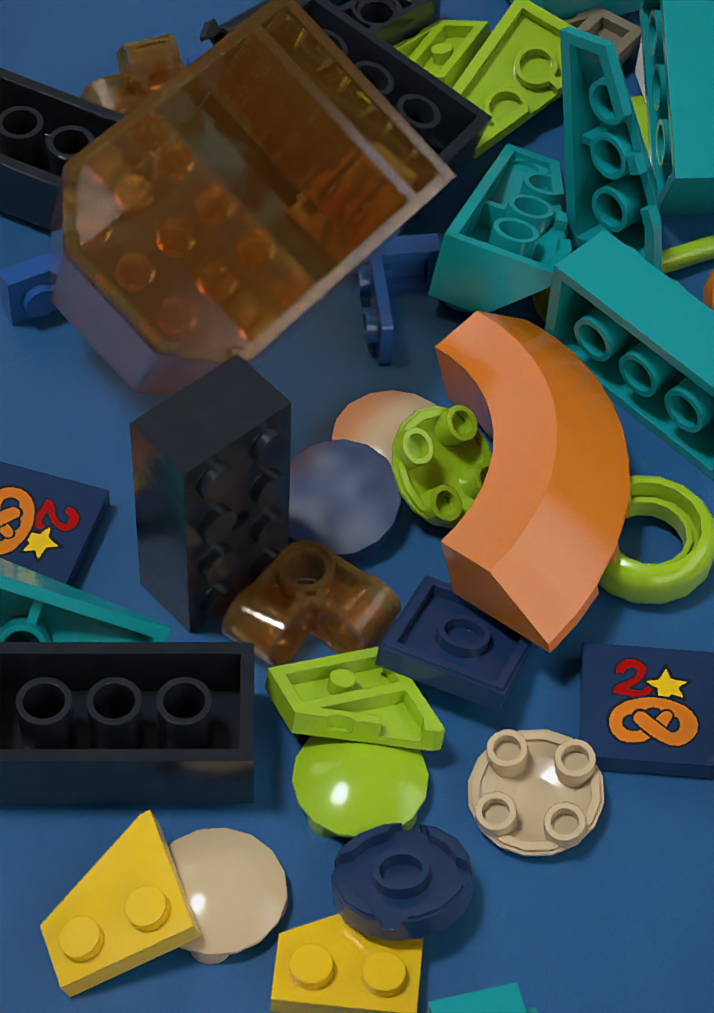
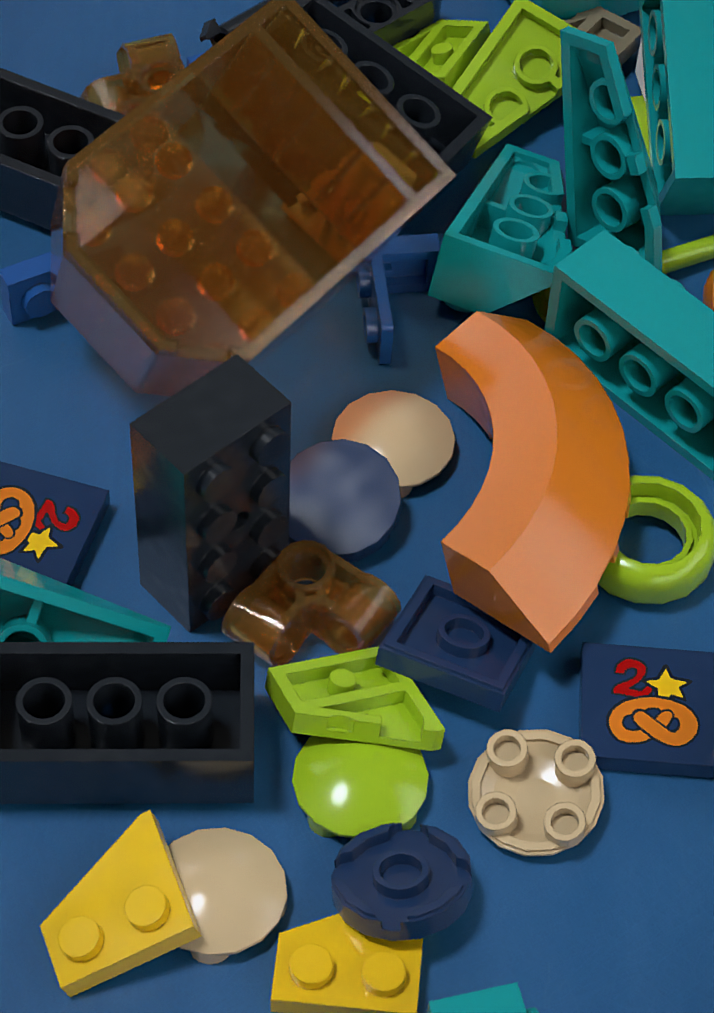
(440, 462): lime dish -> none

